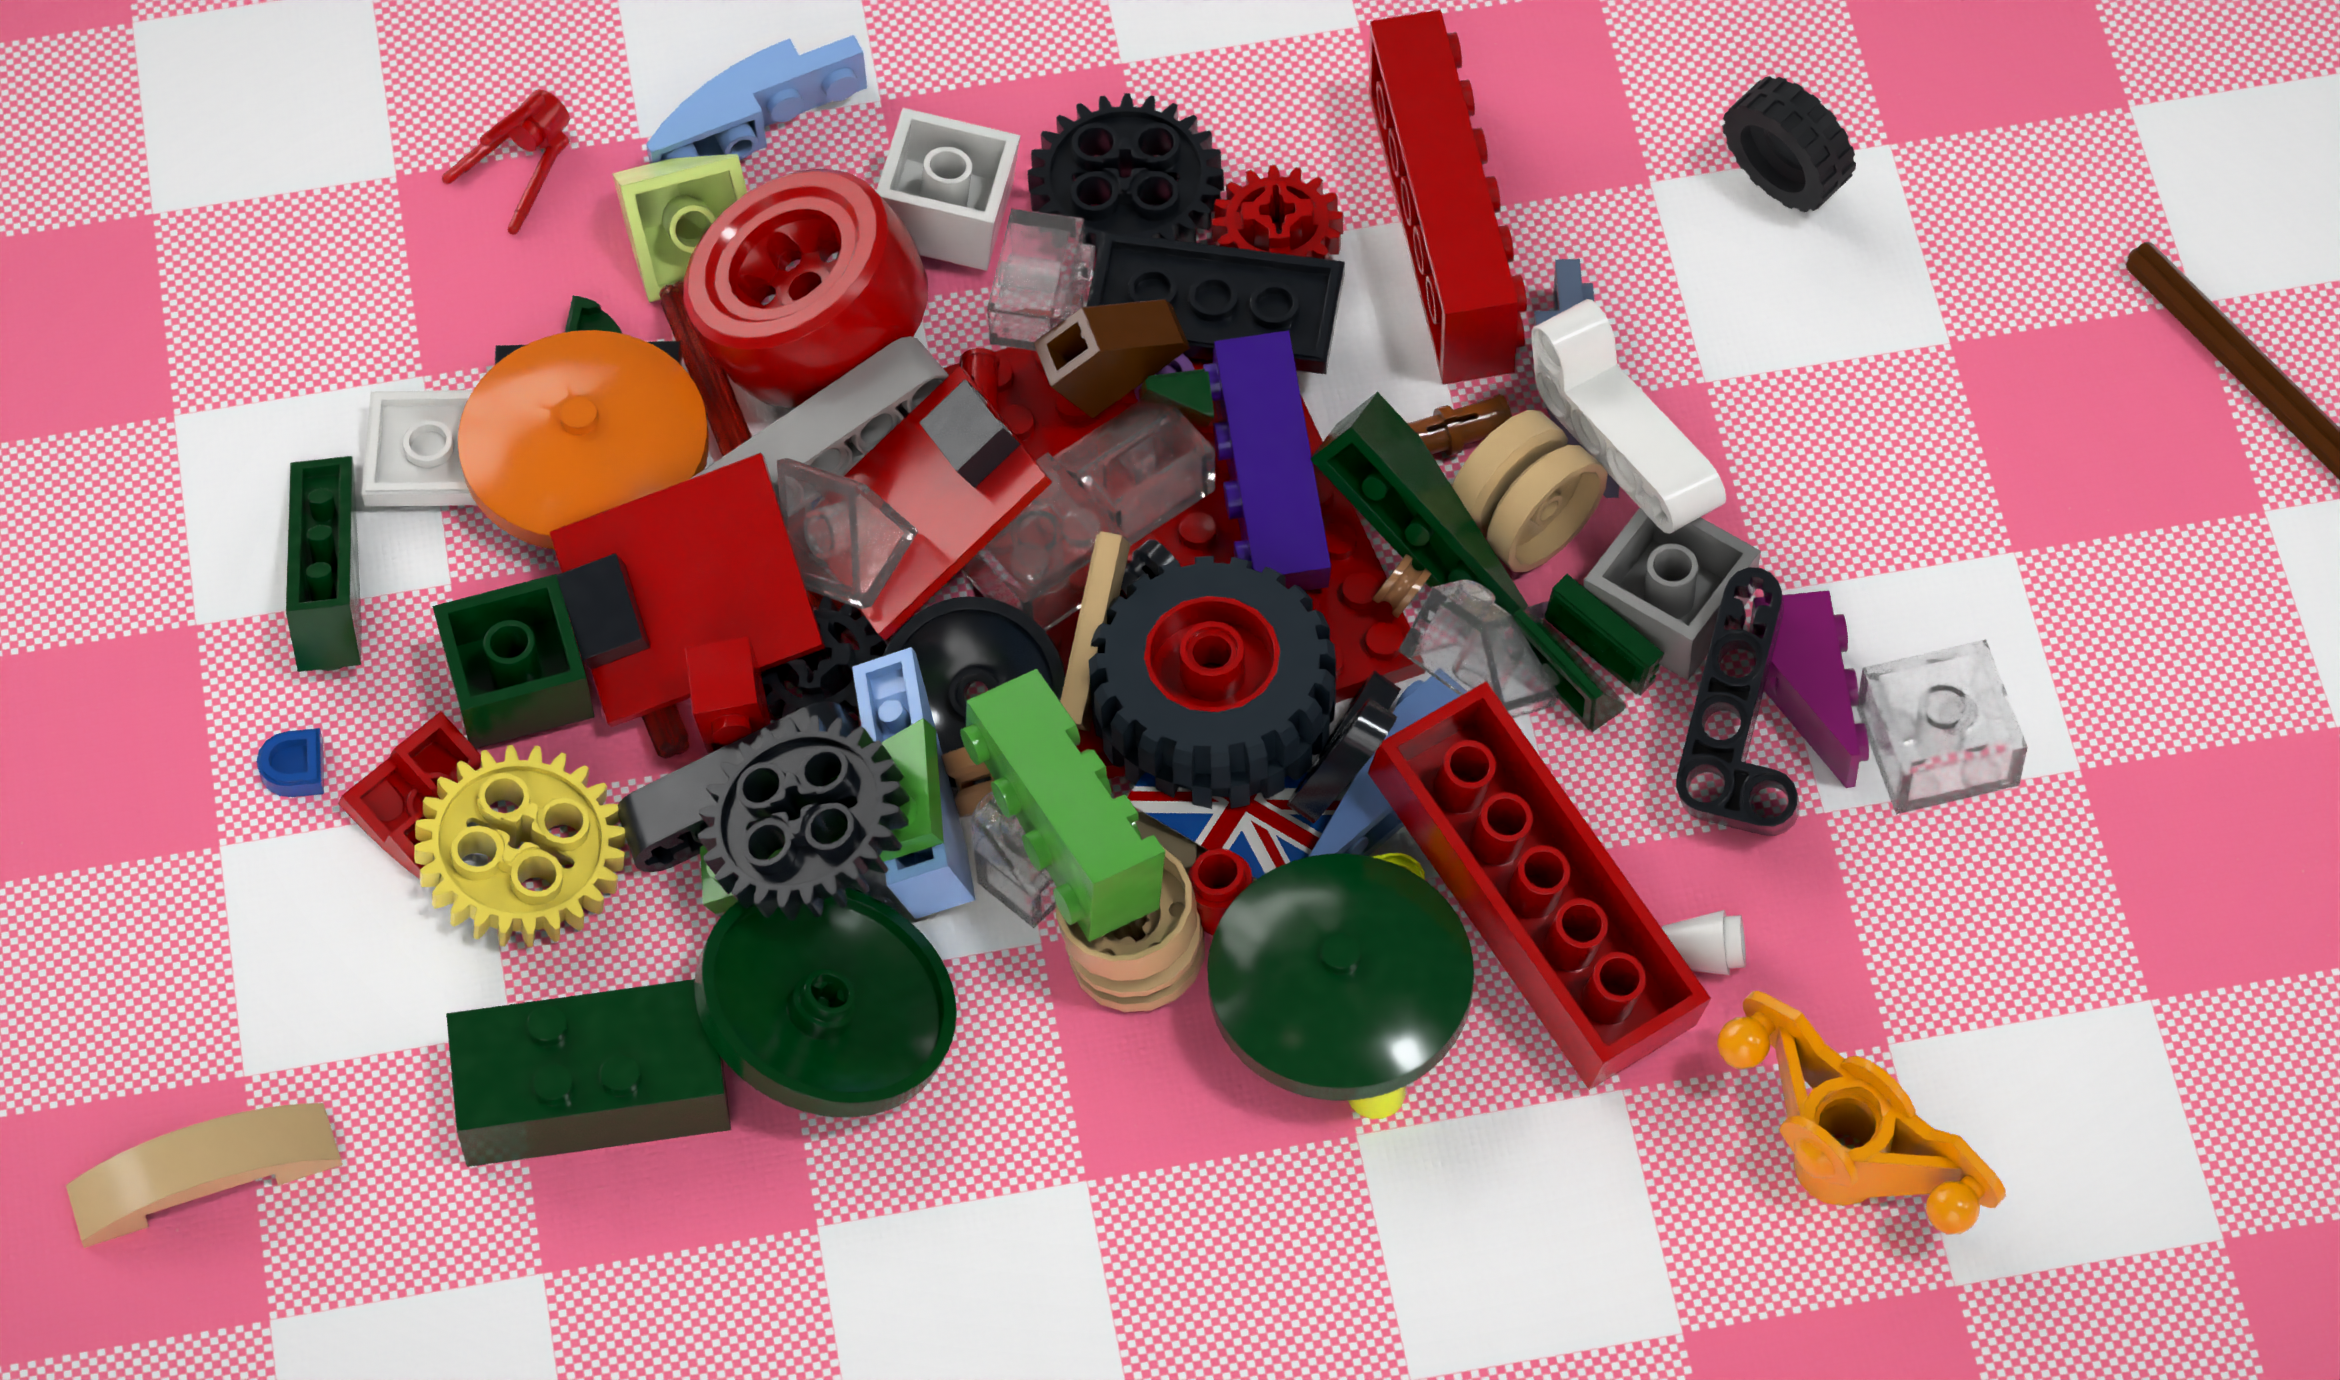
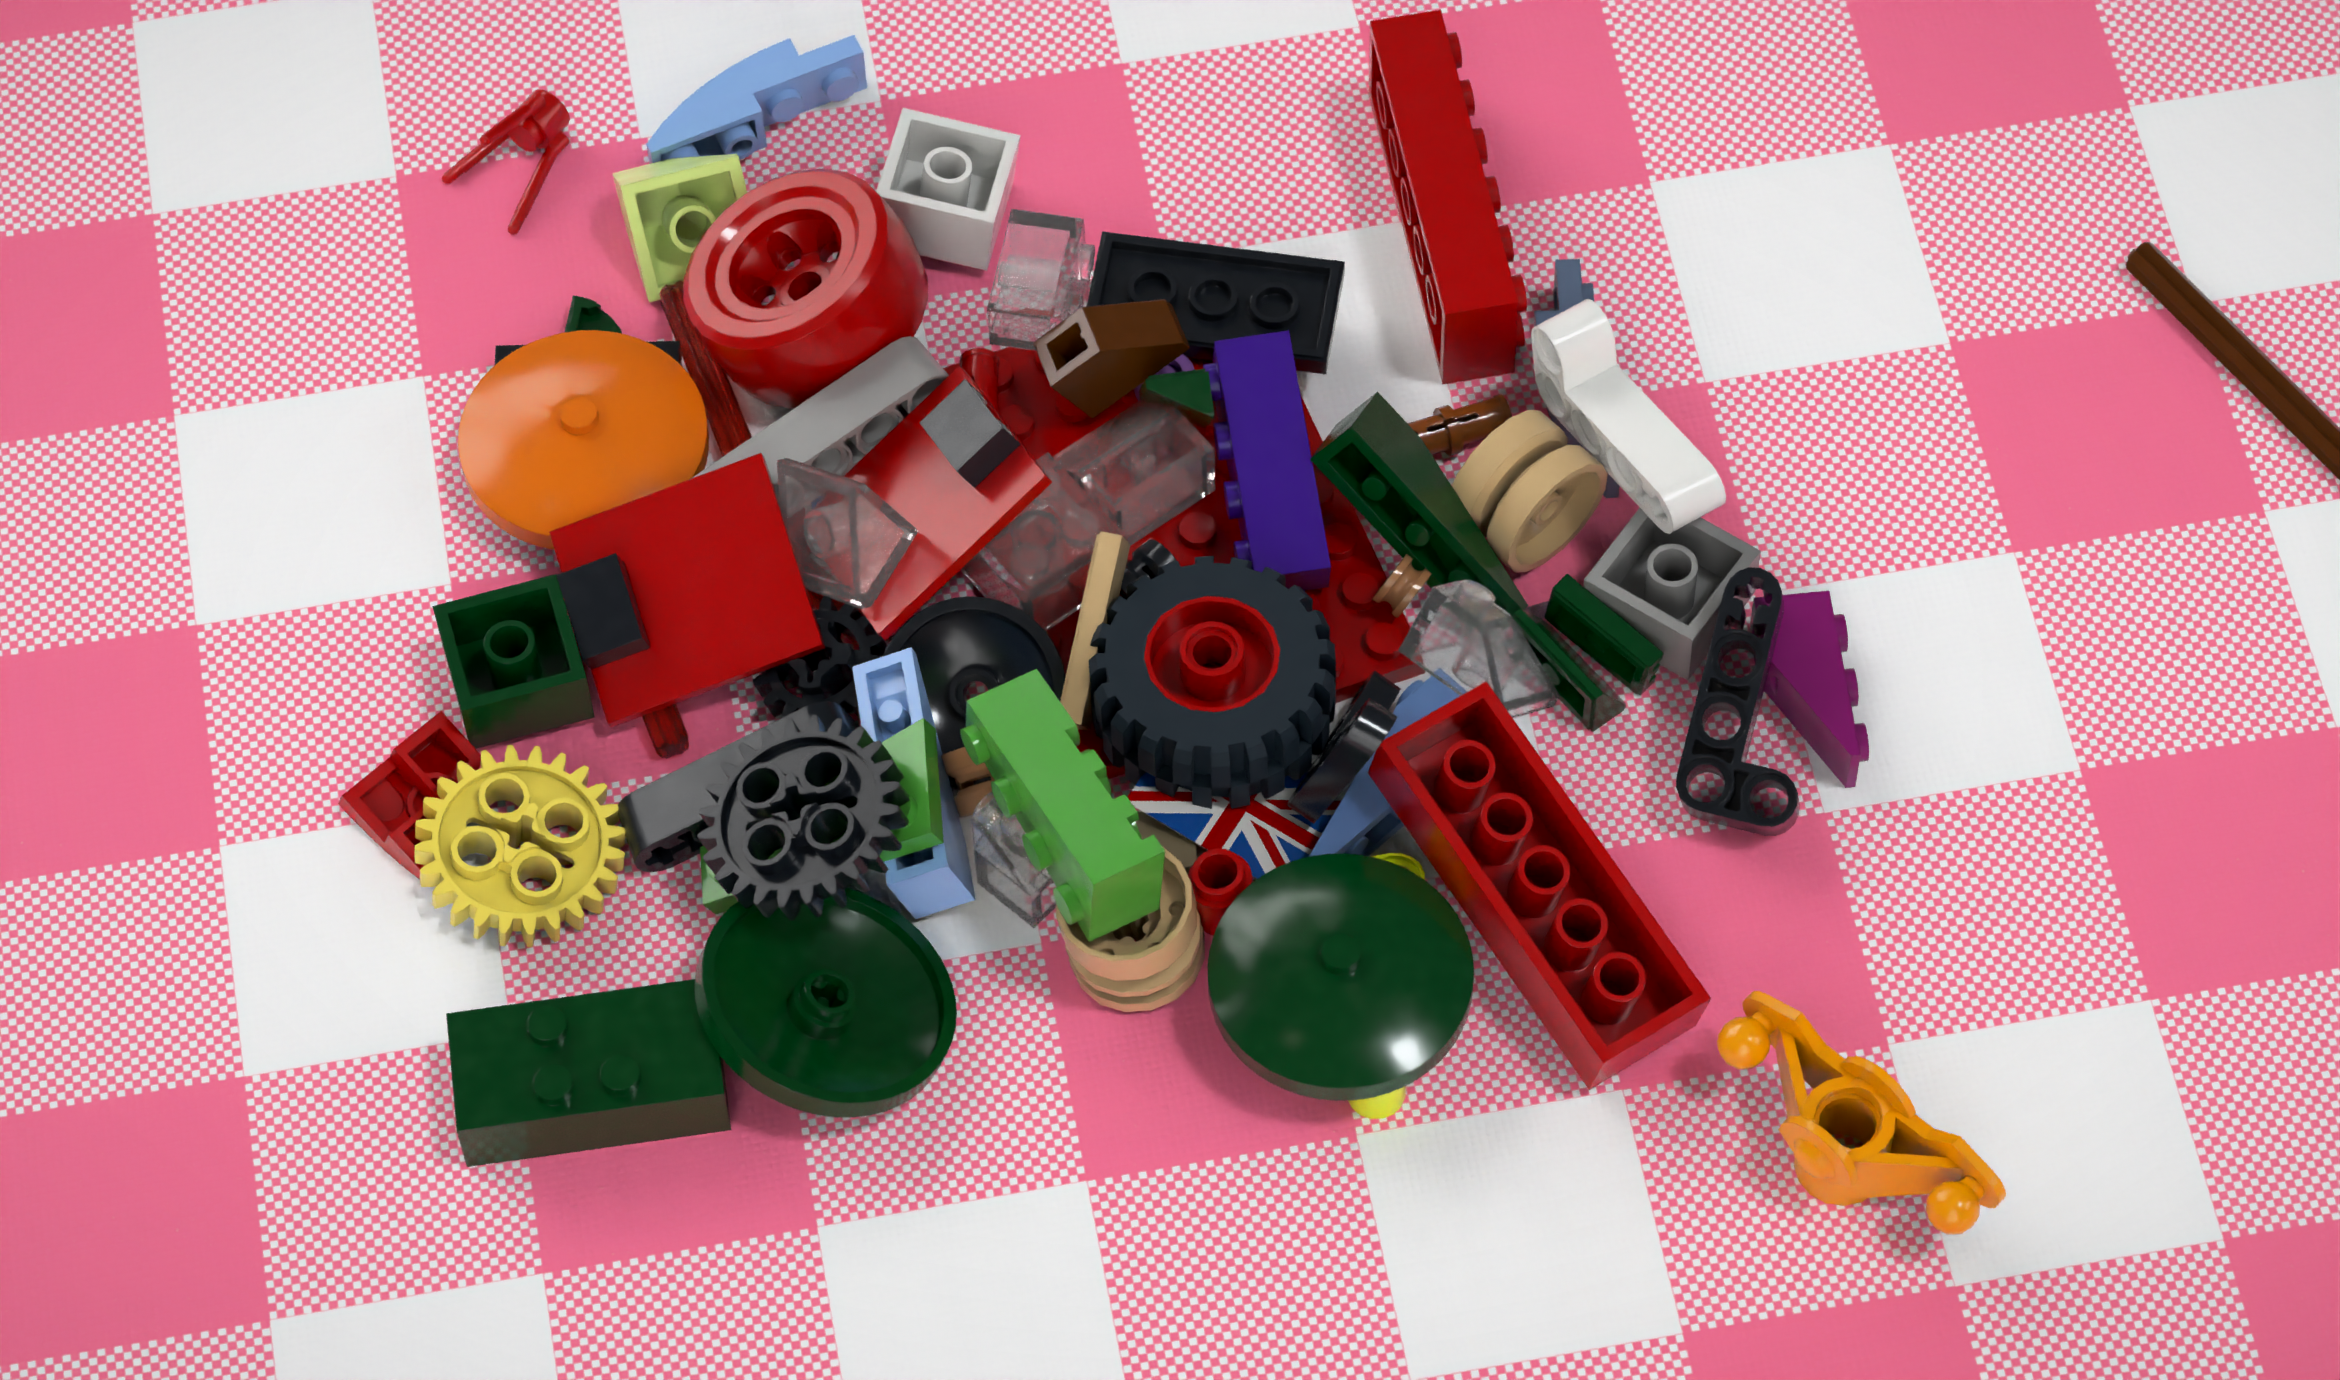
(200, 1162): tan slope -> none
(293, 763): blue tile -> none
(323, 565): dark green slope -> none
(414, 449): white plate -> none
(726, 691): red slope -> none
(1127, 173): black gear -> none
(1305, 215): red gear -> none
(1710, 942): white cone -> none
(1789, 143): black tyre -> none
(1941, 726): clear brick -> none

